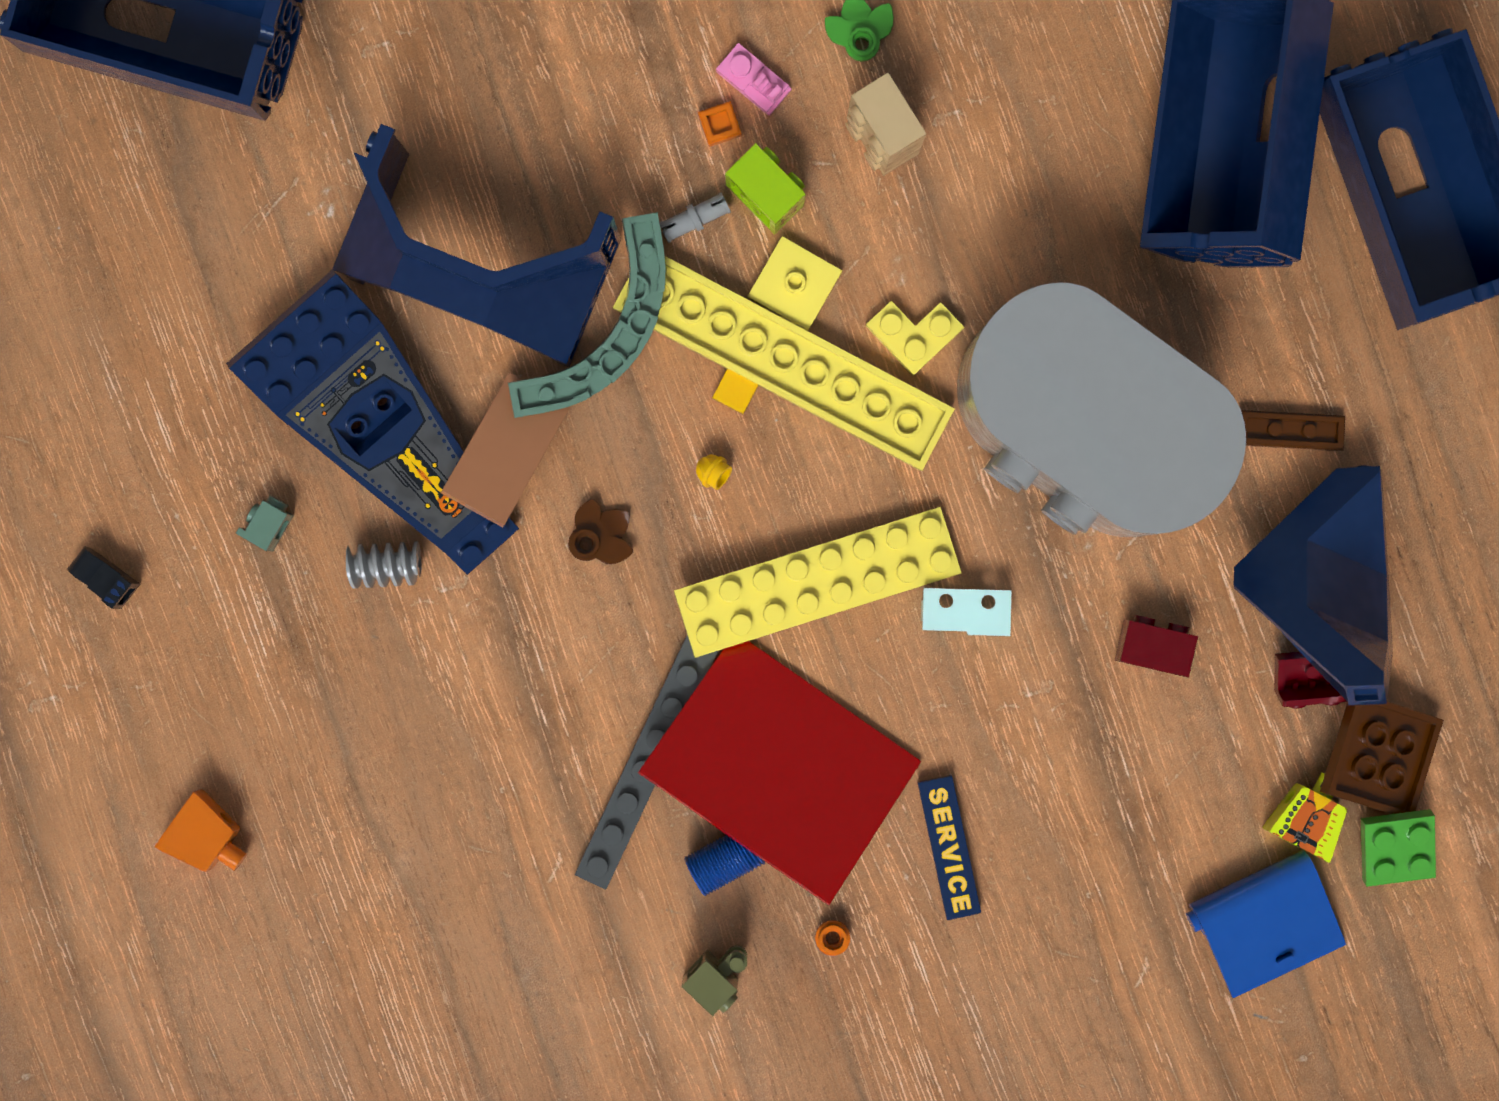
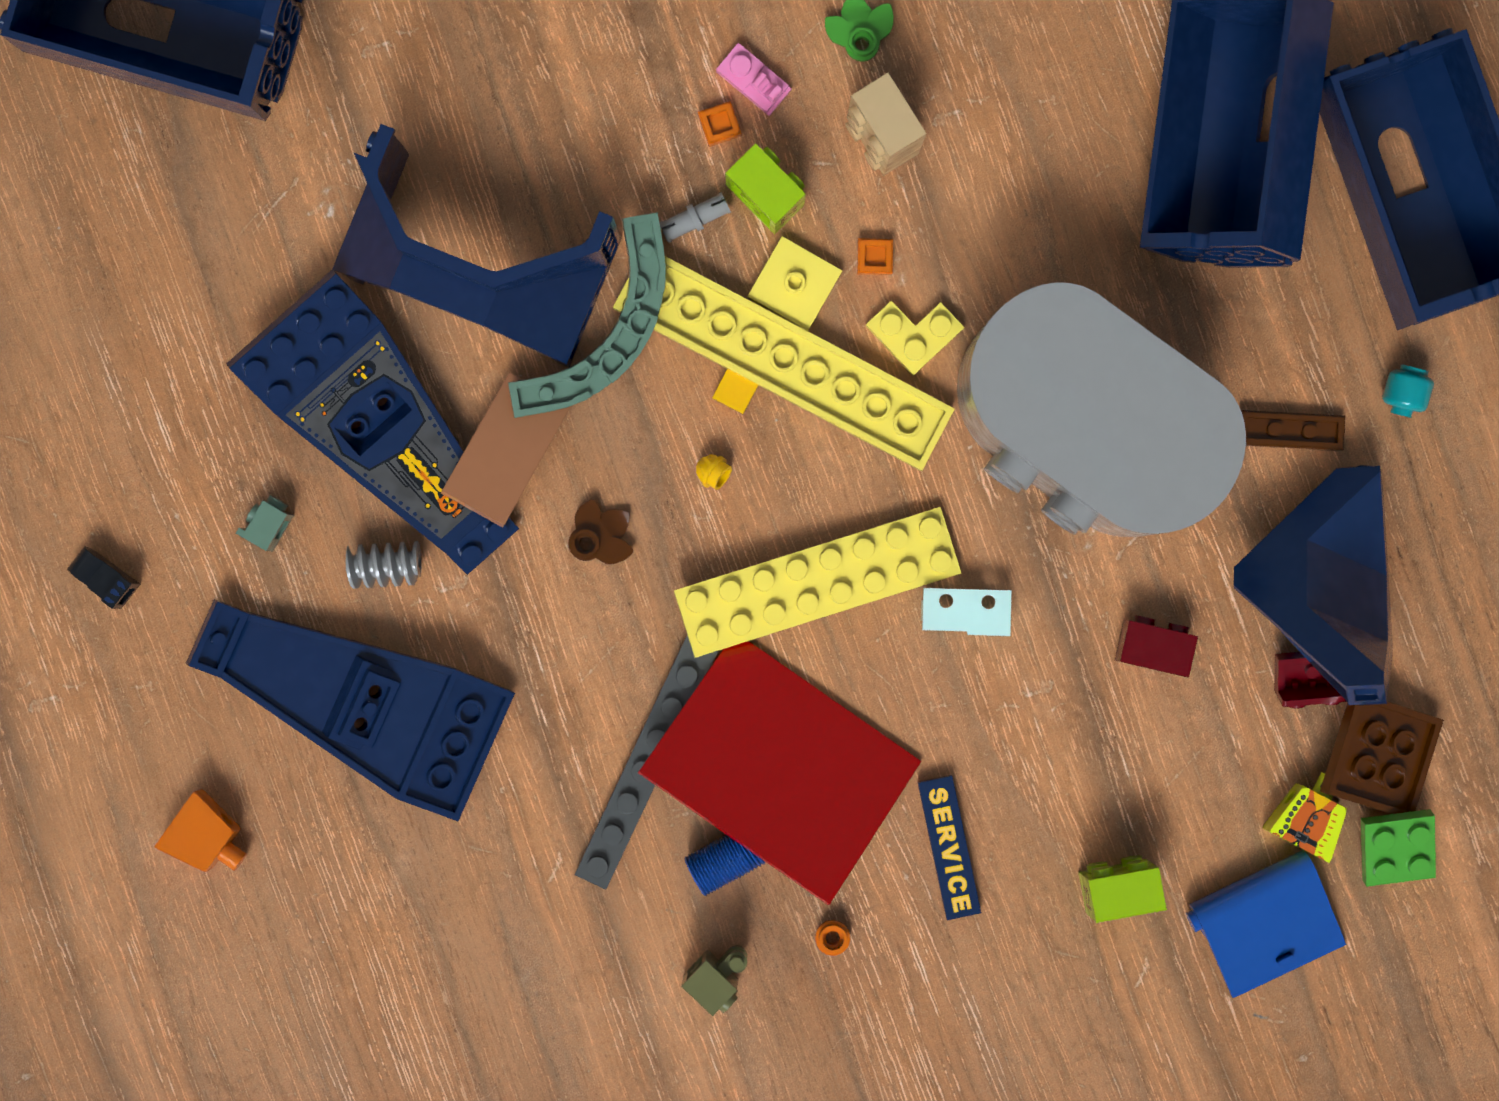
(420, 731): none -> dark blue wing
(875, 256): none -> orange tile
(1122, 889): none -> lime brick
(1408, 390): none -> teal head

